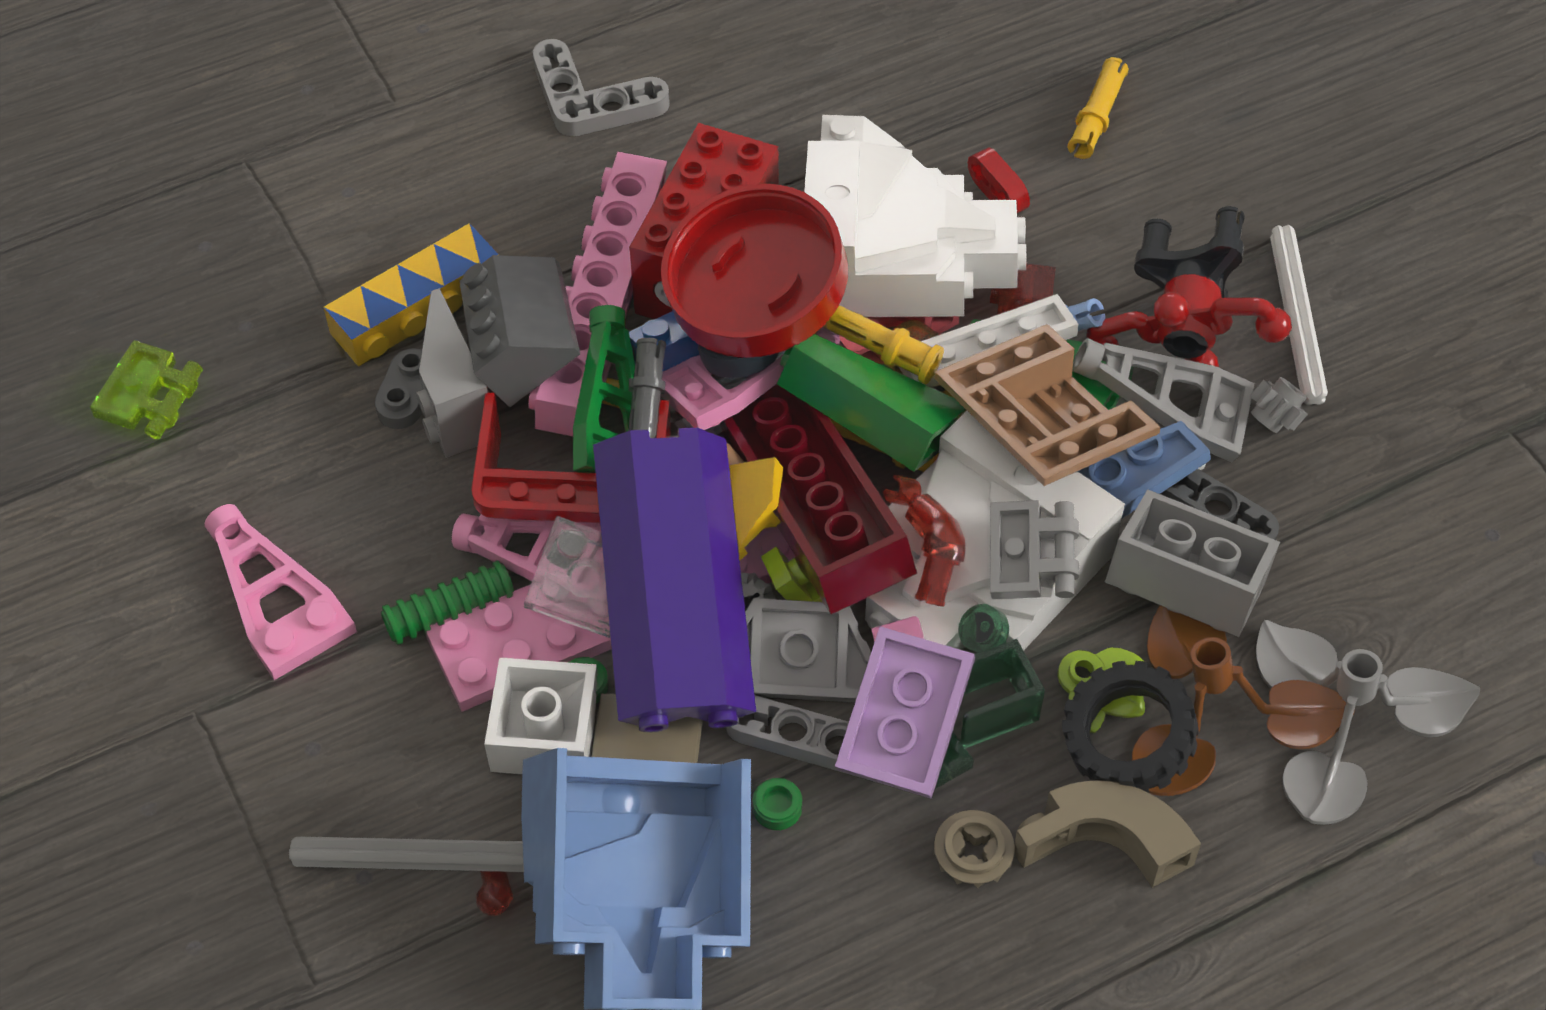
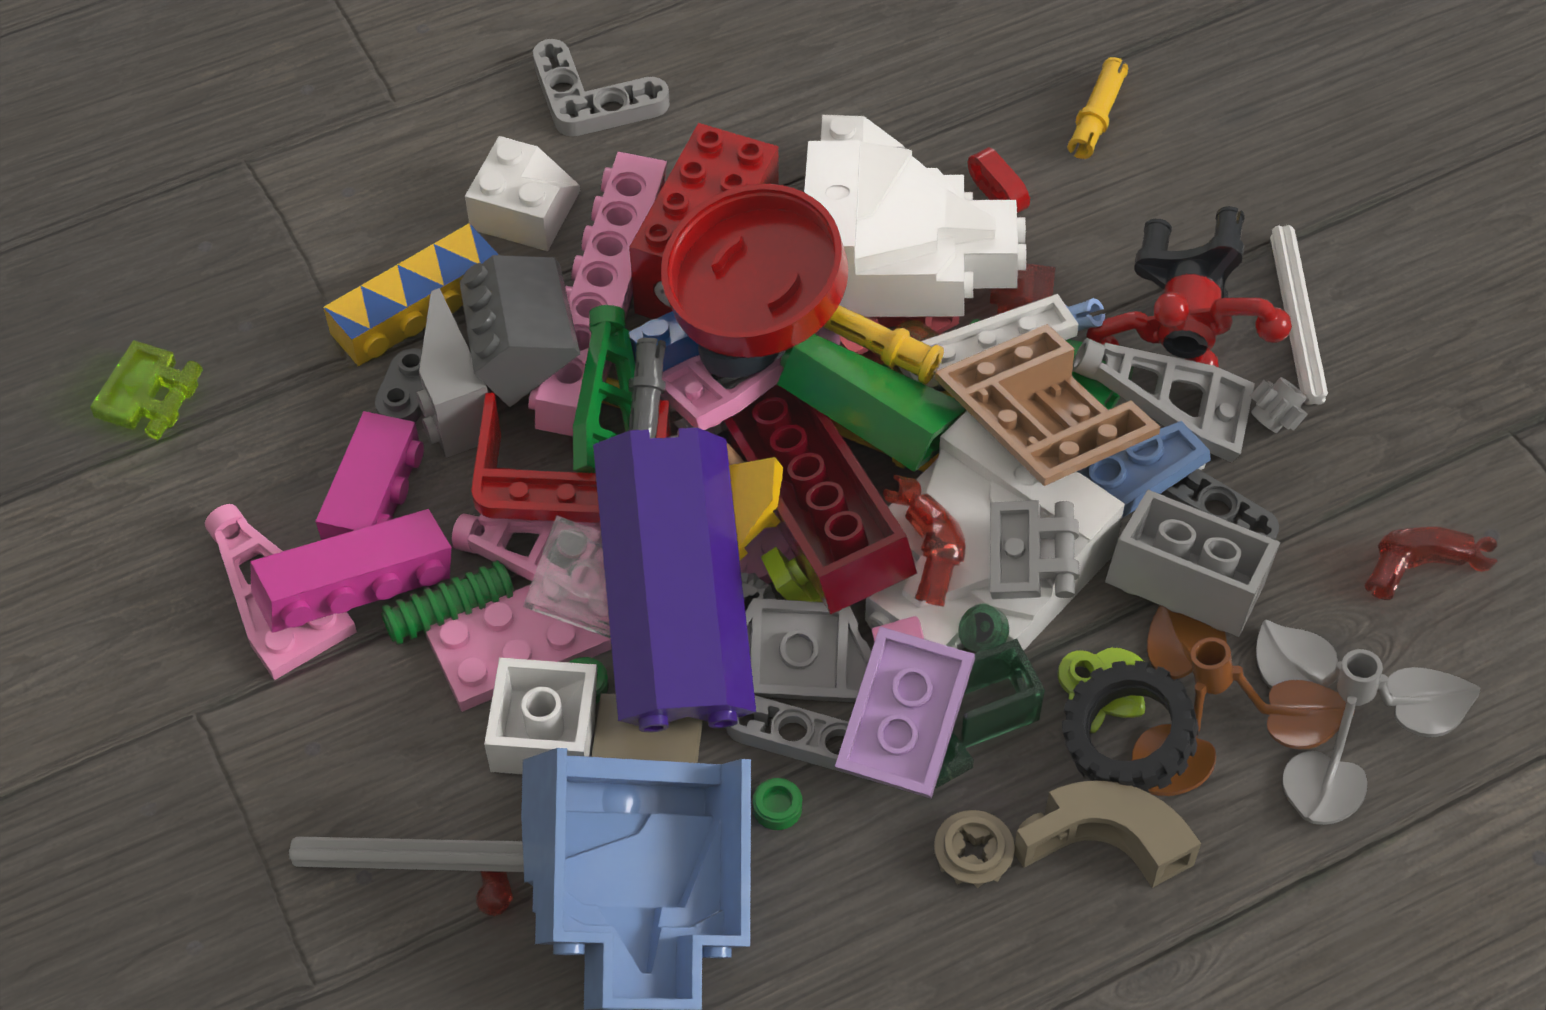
(350, 570): none -> dark pink brick
(371, 475): none -> dark pink brick
(520, 195): none -> white slope
(1421, 545): none -> clear red arm

